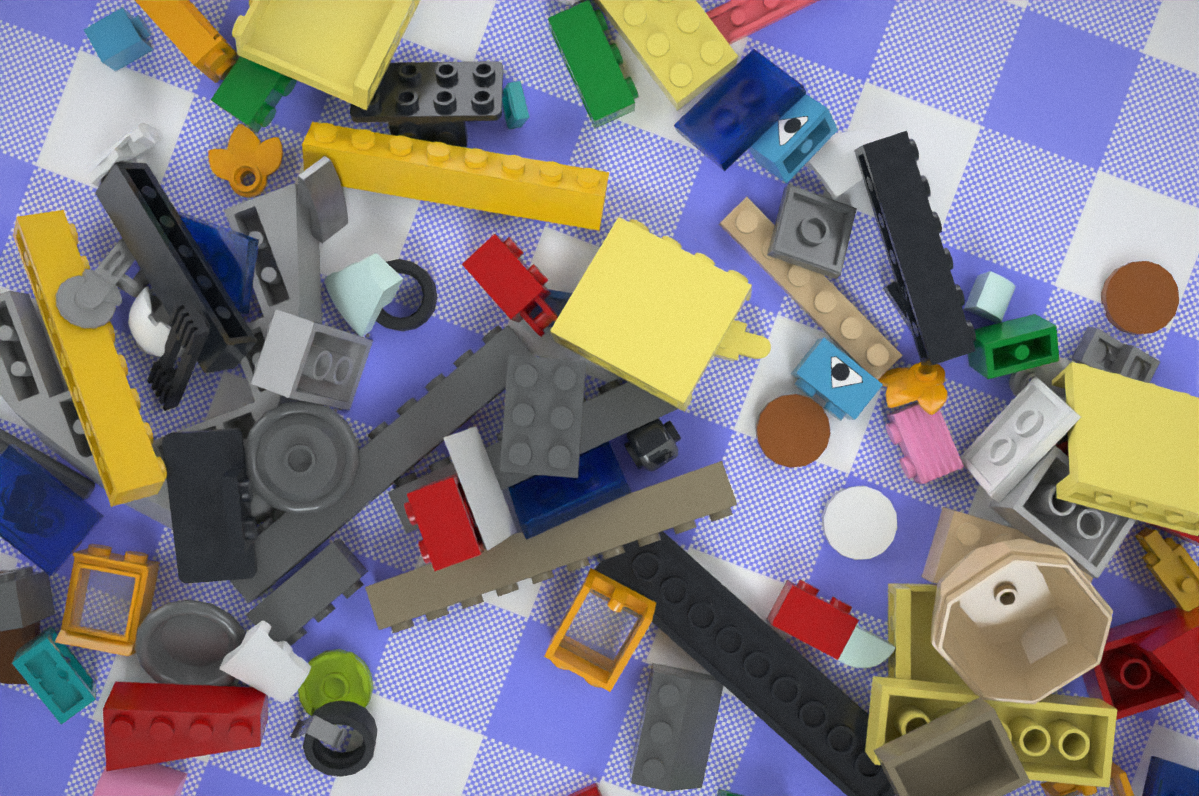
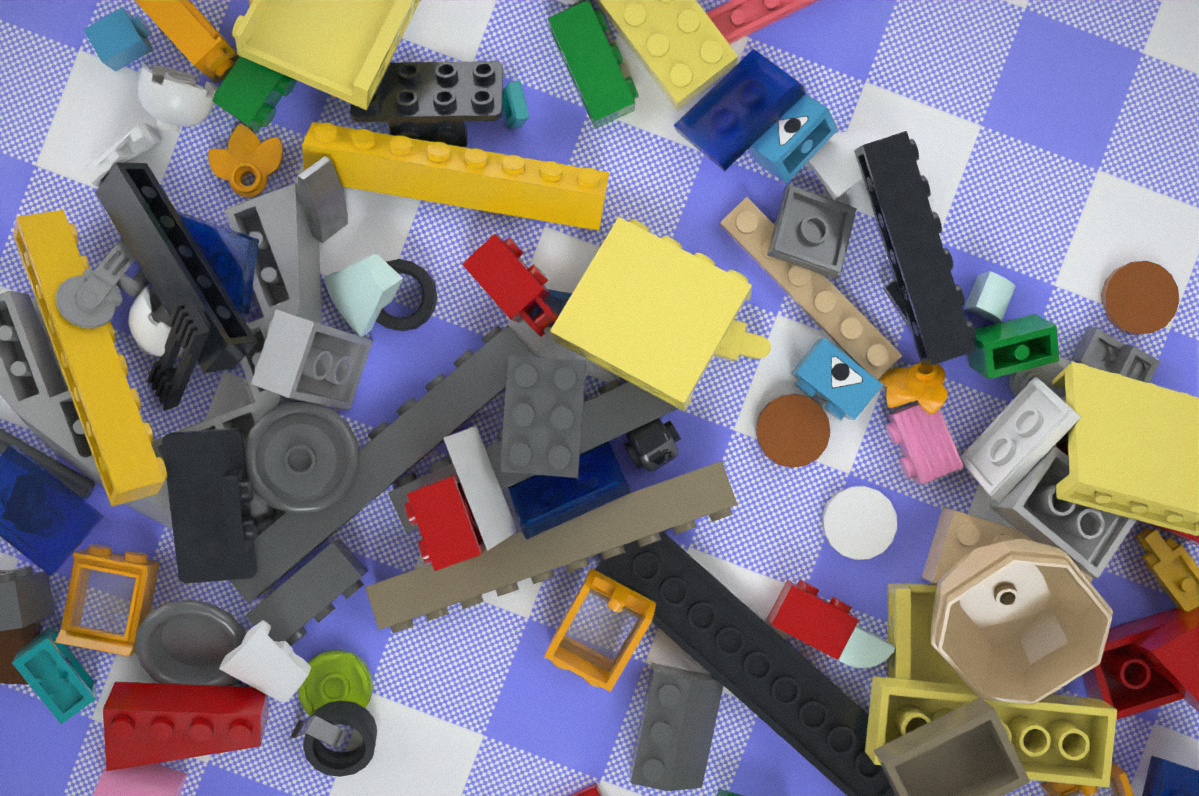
(174, 97): none -> white cylinder

